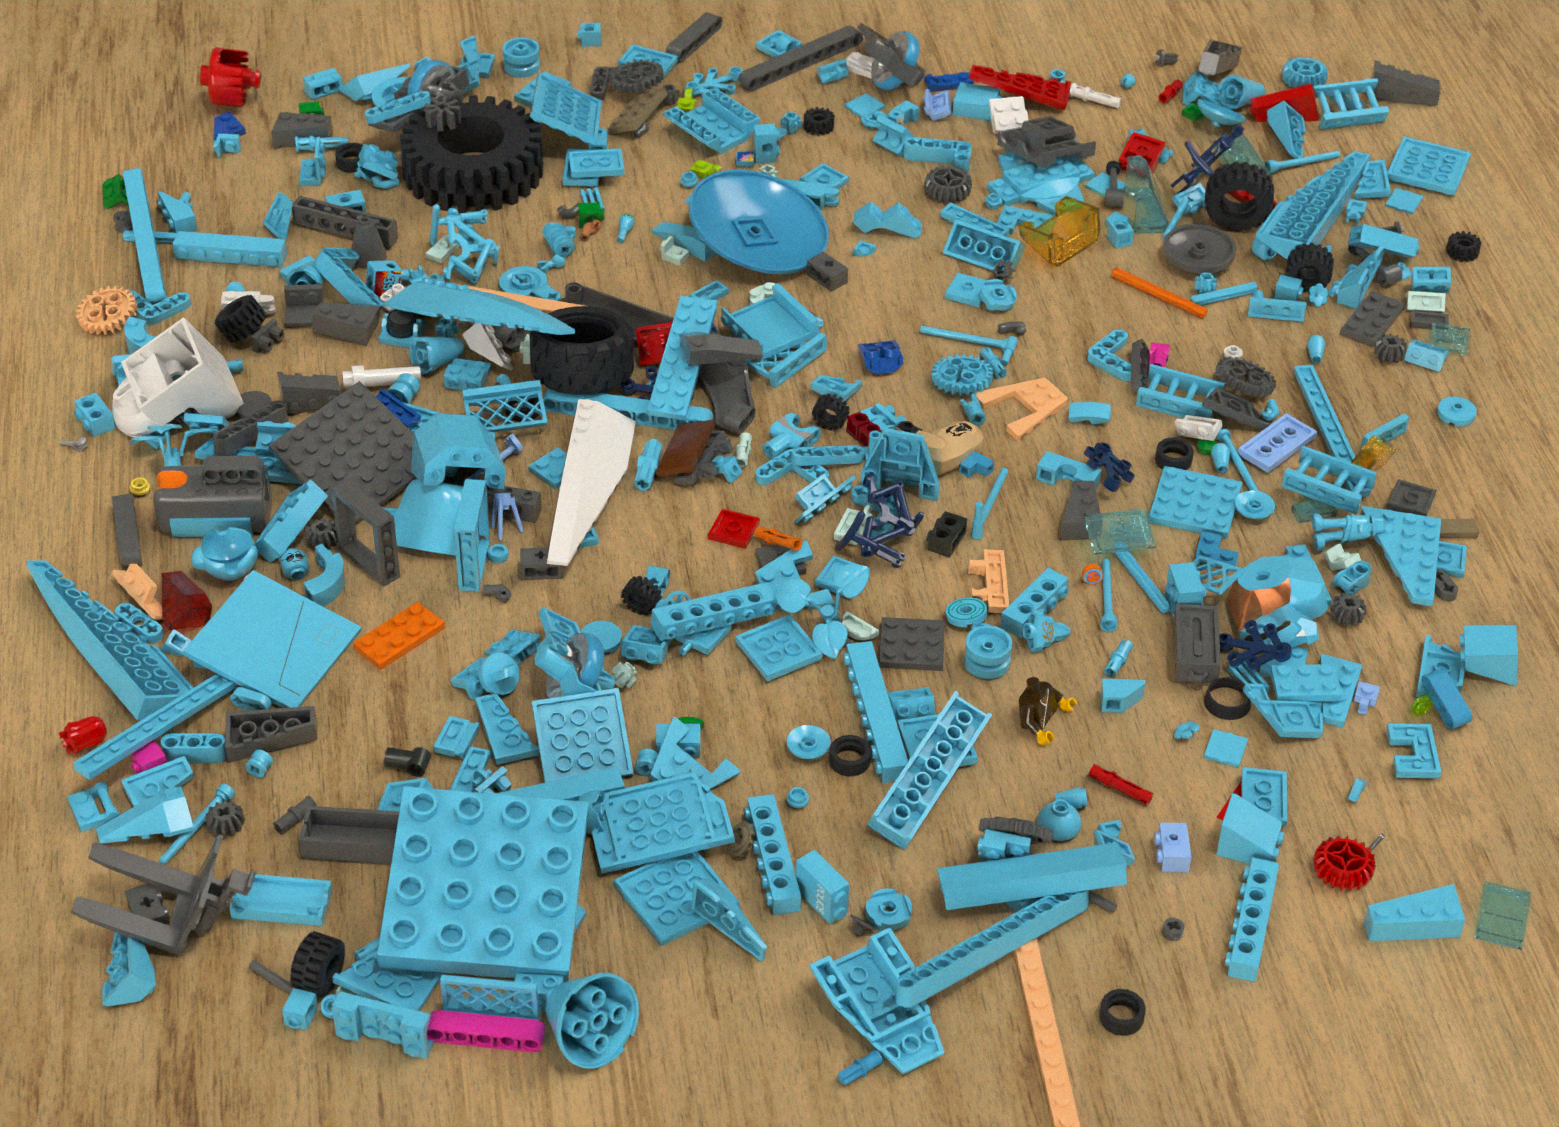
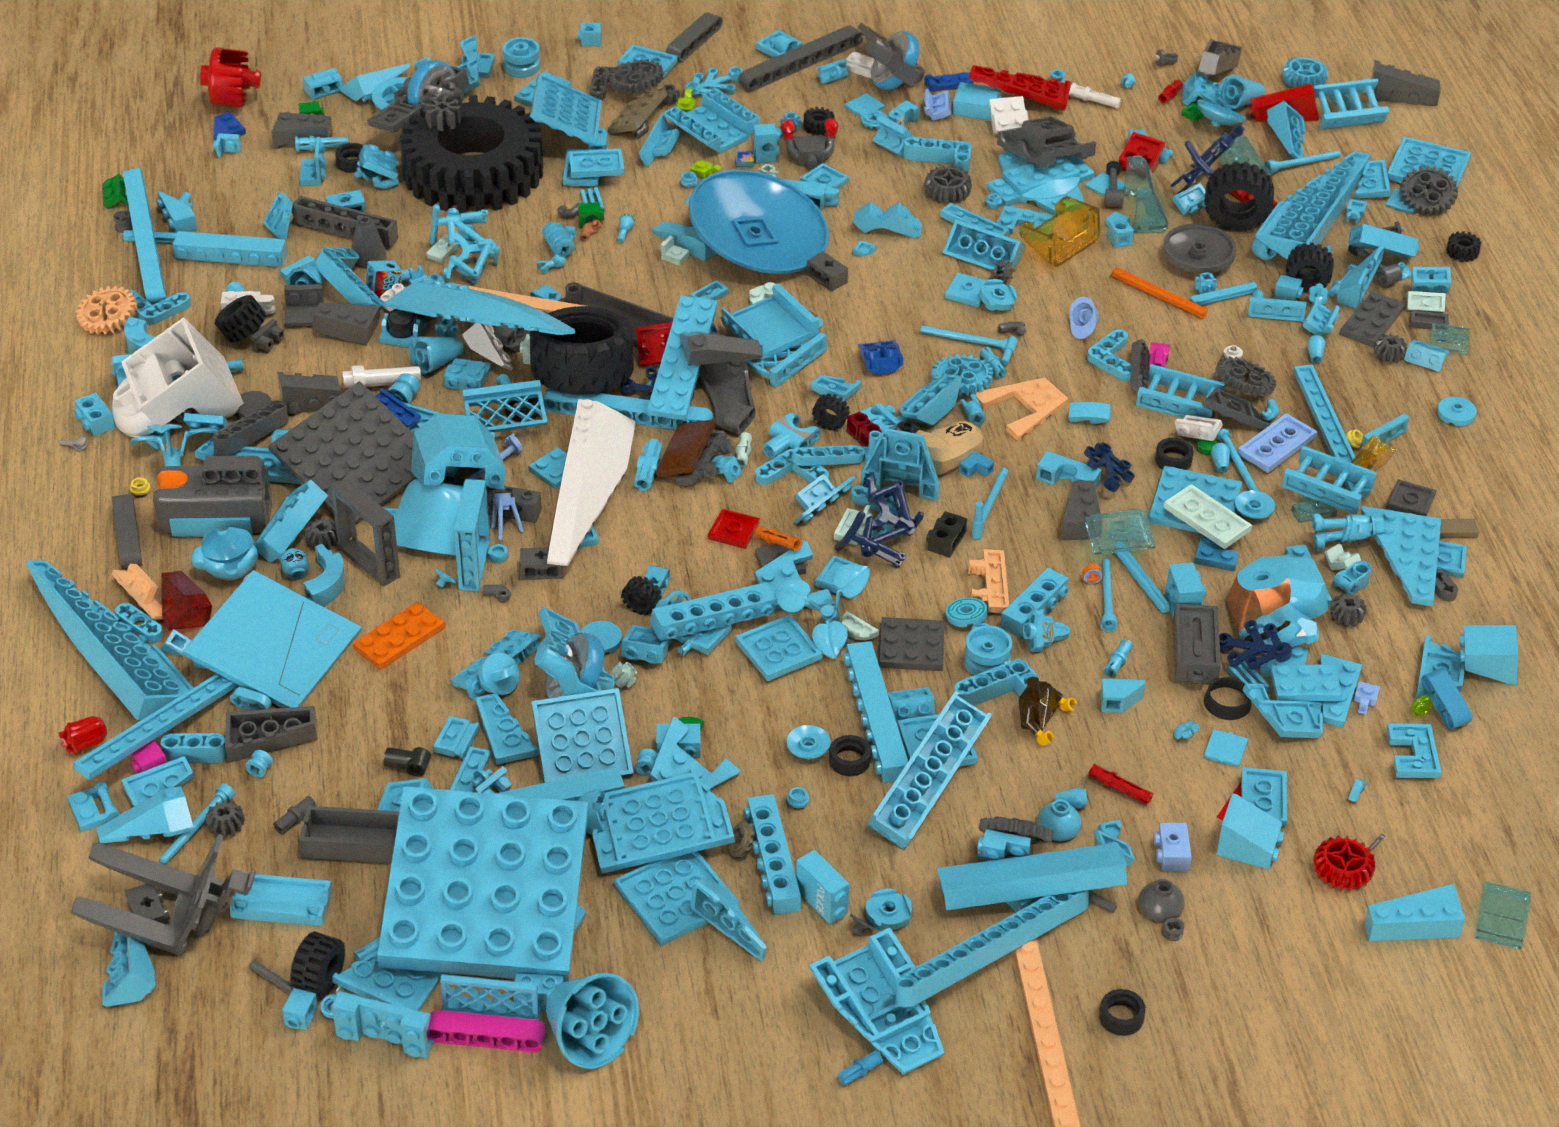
(269, 432): medium azure bracket -> none
(397, 107): medium azure beam -> none
(444, 578): none -> medium azure plant
(529, 277): medium azure gear -> none
(659, 141): none -> medium azure bracket
(810, 150): none -> dark grey torso
(932, 400): none -> medium azure wedge
(995, 682): none -> medium azure beam
(1083, 317): none -> light blue piece
(1161, 900): none -> dark grey piece
(1177, 216): medium azure bar -> none
(1207, 516): none -> light aqua plate
(1226, 580): medium azure window -> none
(1253, 919): medium azure brick -> none
(1320, 319): none -> medium azure bracket
(1354, 438): none -> light yellow plate
(1429, 186): none -> dark grey gear

